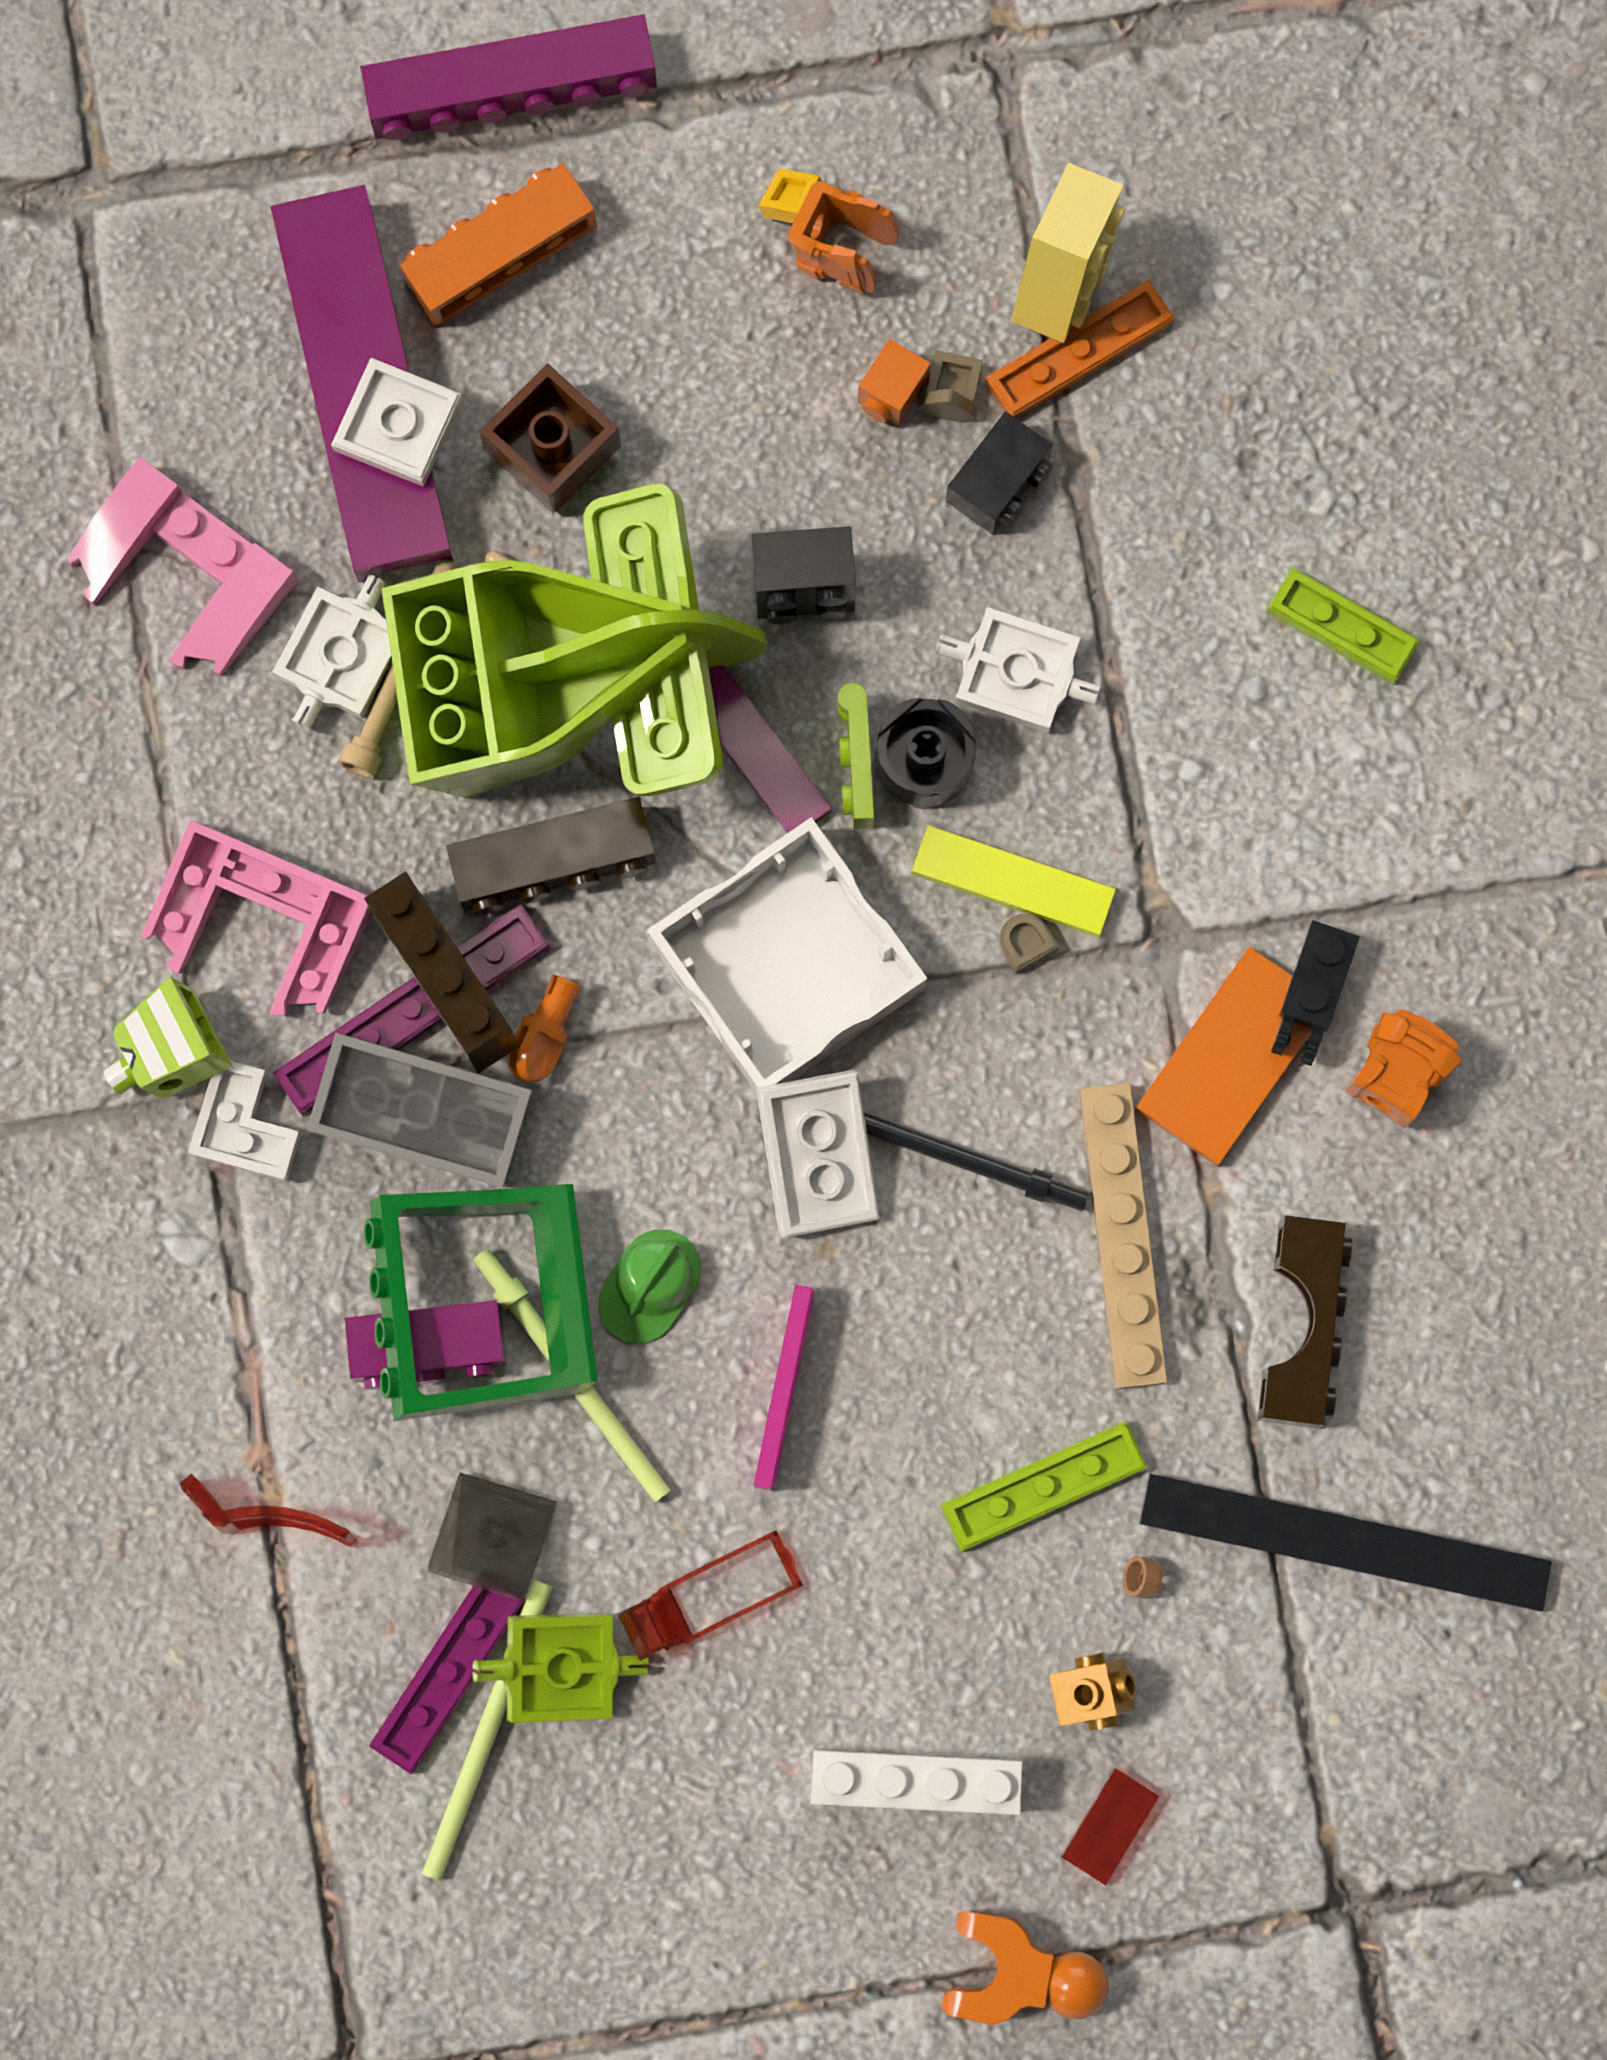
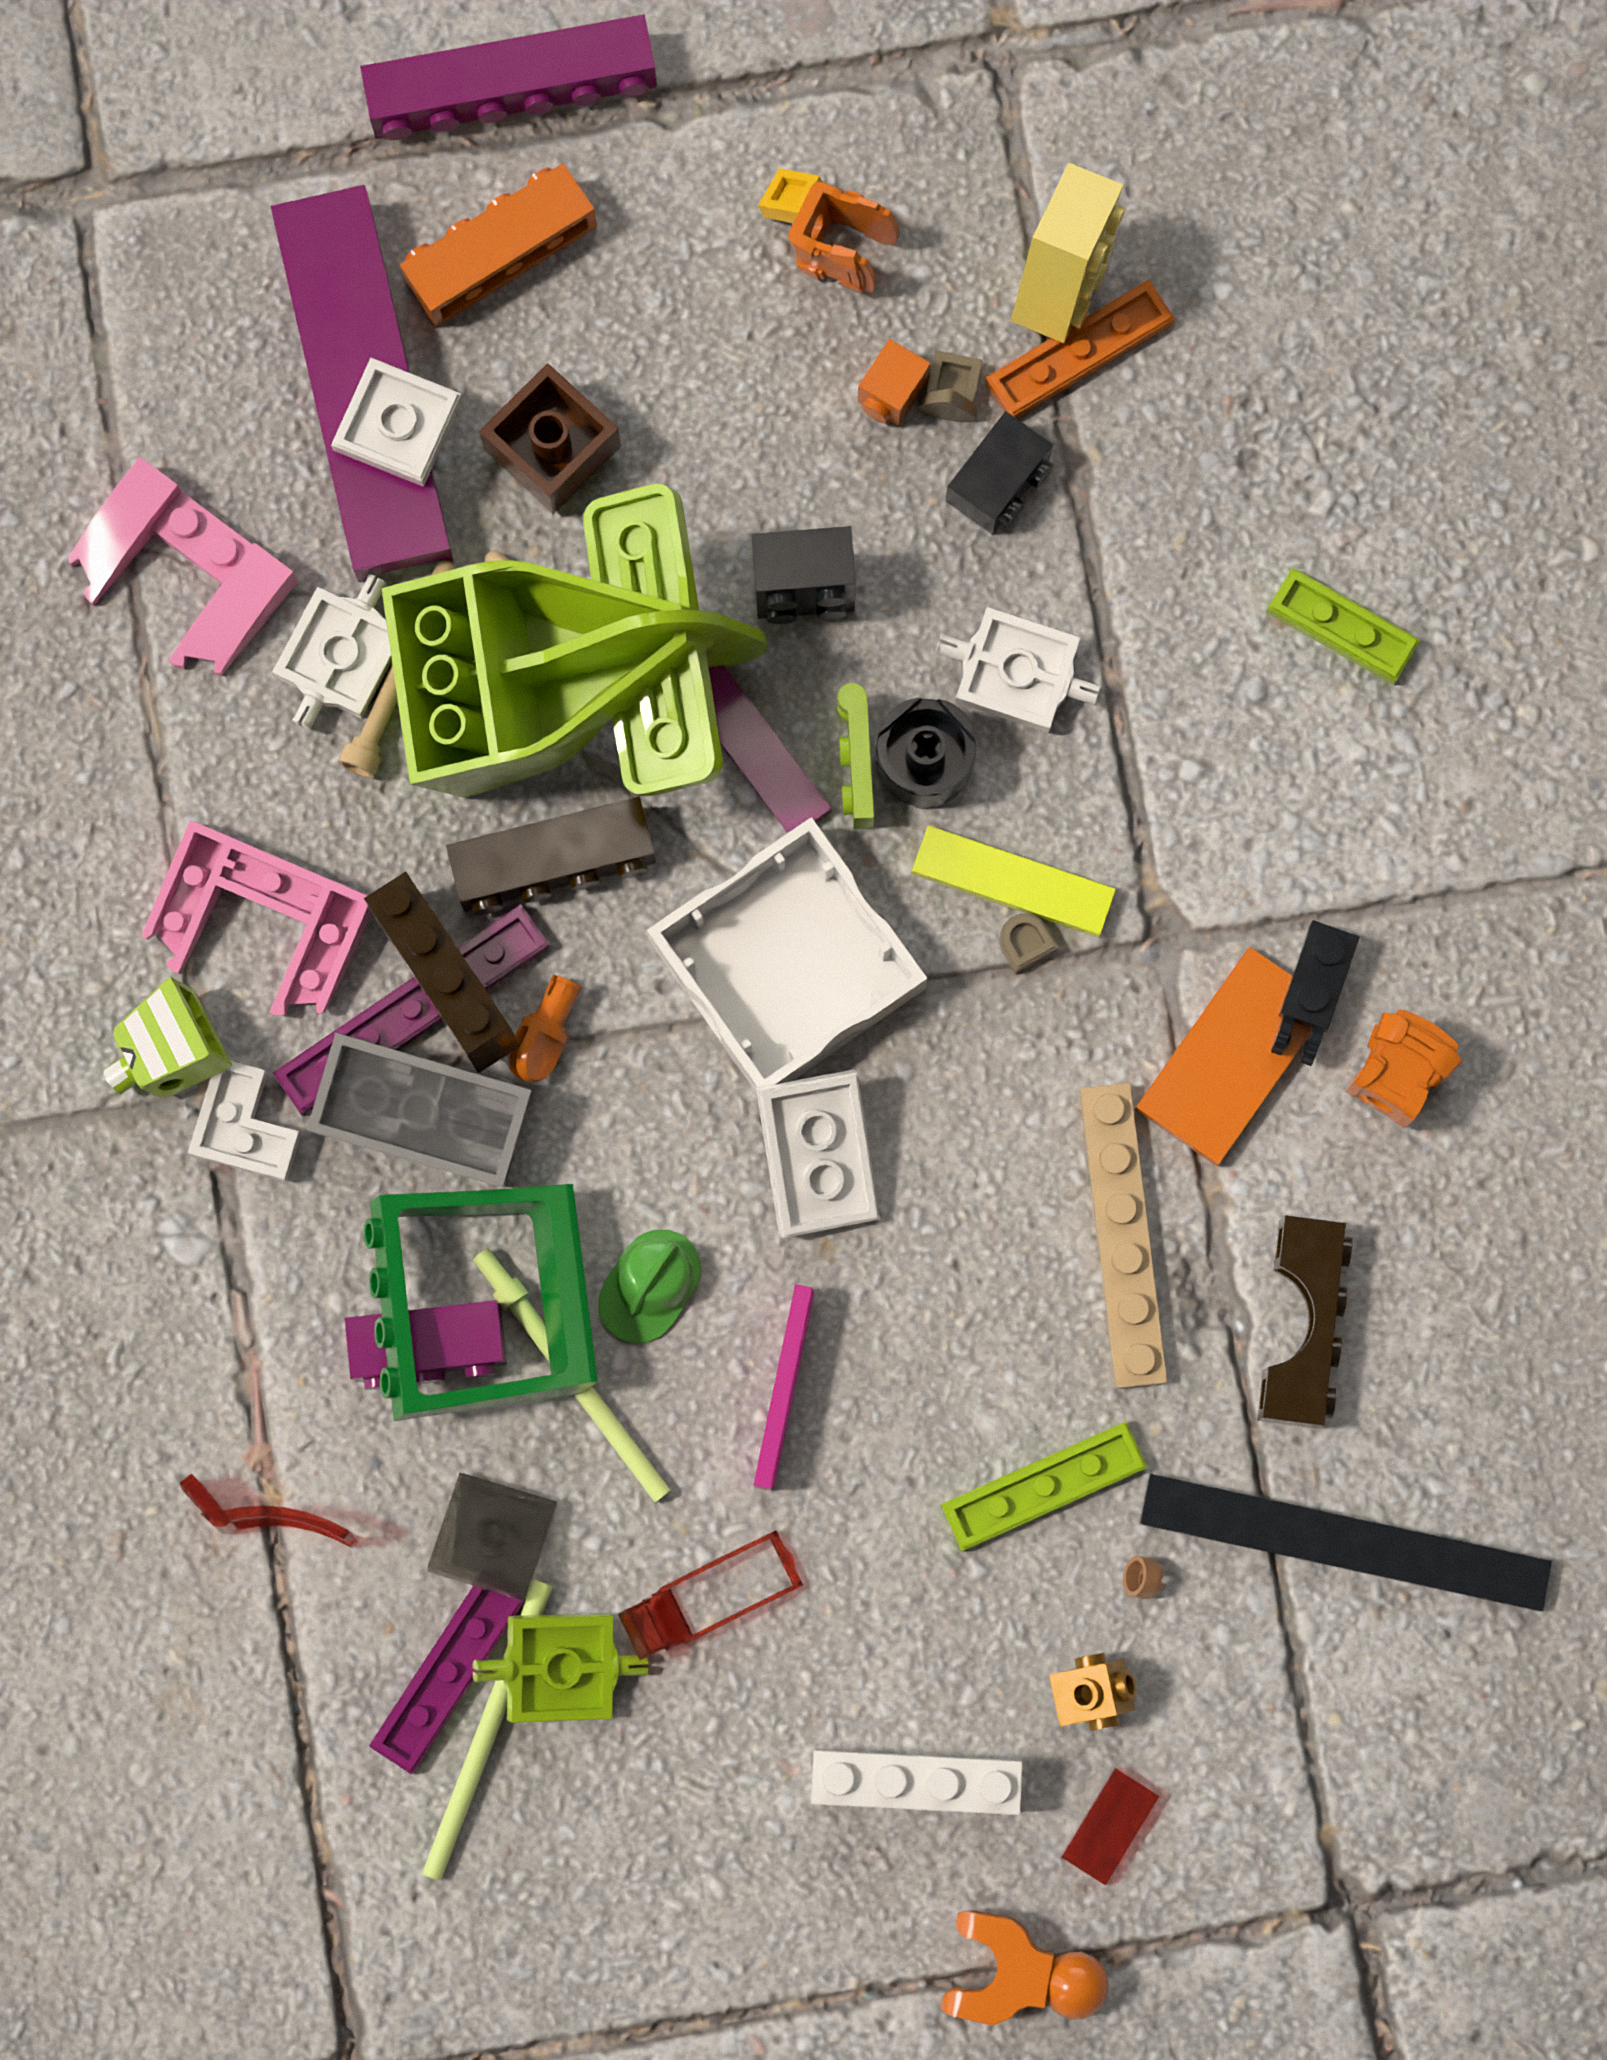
(1036, 1184): black bar -> none

